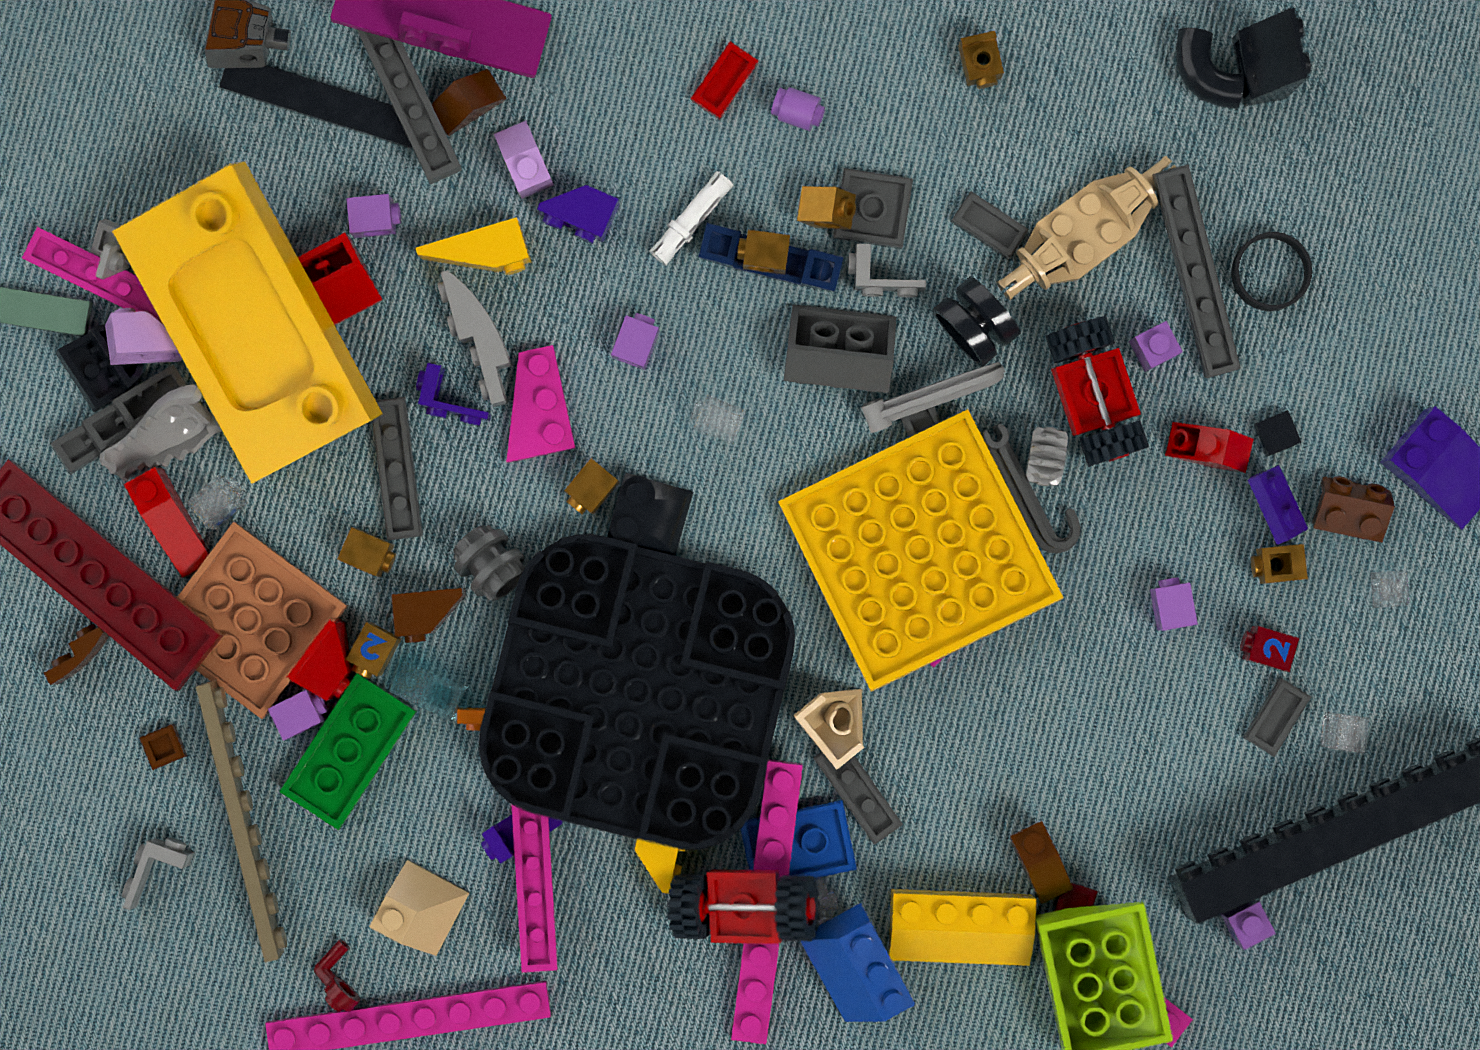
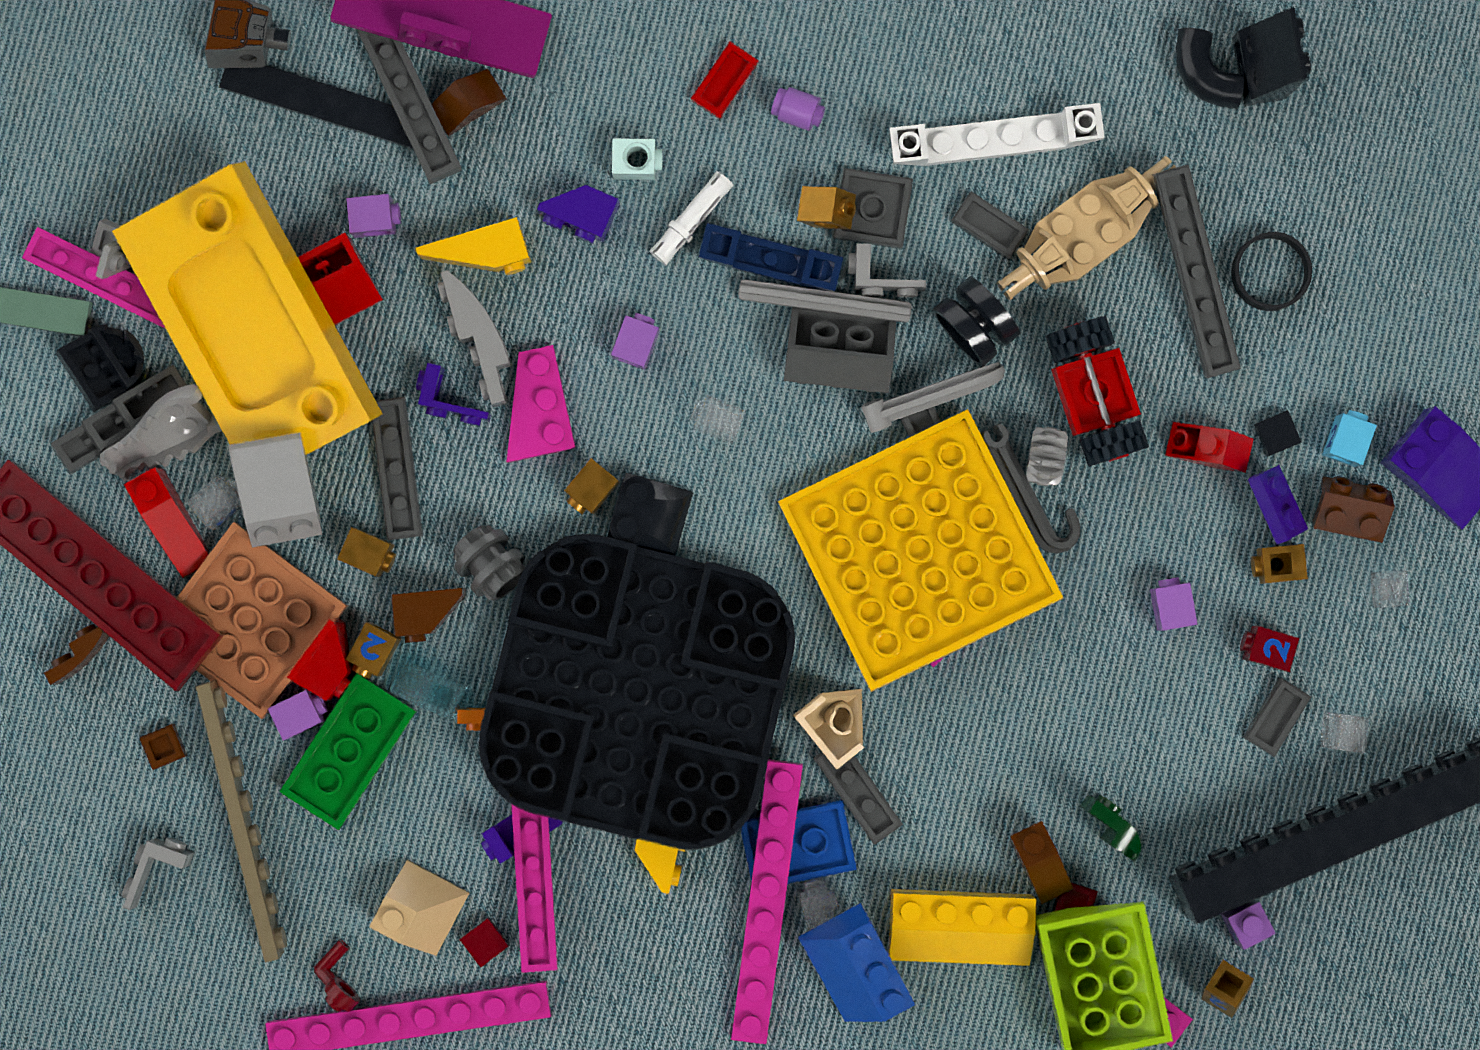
(138, 339): lavender slope -> none
(275, 489): none -> light grey slope
(484, 942): none -> dark red tile
(523, 159): lavender slope -> none
(624, 148): none -> light aqua brick
(744, 906): plate -> none
(764, 251): pearl gold brick -> none
(824, 300): none -> light grey axle
(975, 73): pearl gold brick -> none
(997, 138): none -> white slope
(1119, 832): none -> dark green slope
(1155, 346): medium lavender brick -> none
(1227, 988): none -> pearl gold brick
(1349, 438): none -> medium azure brick

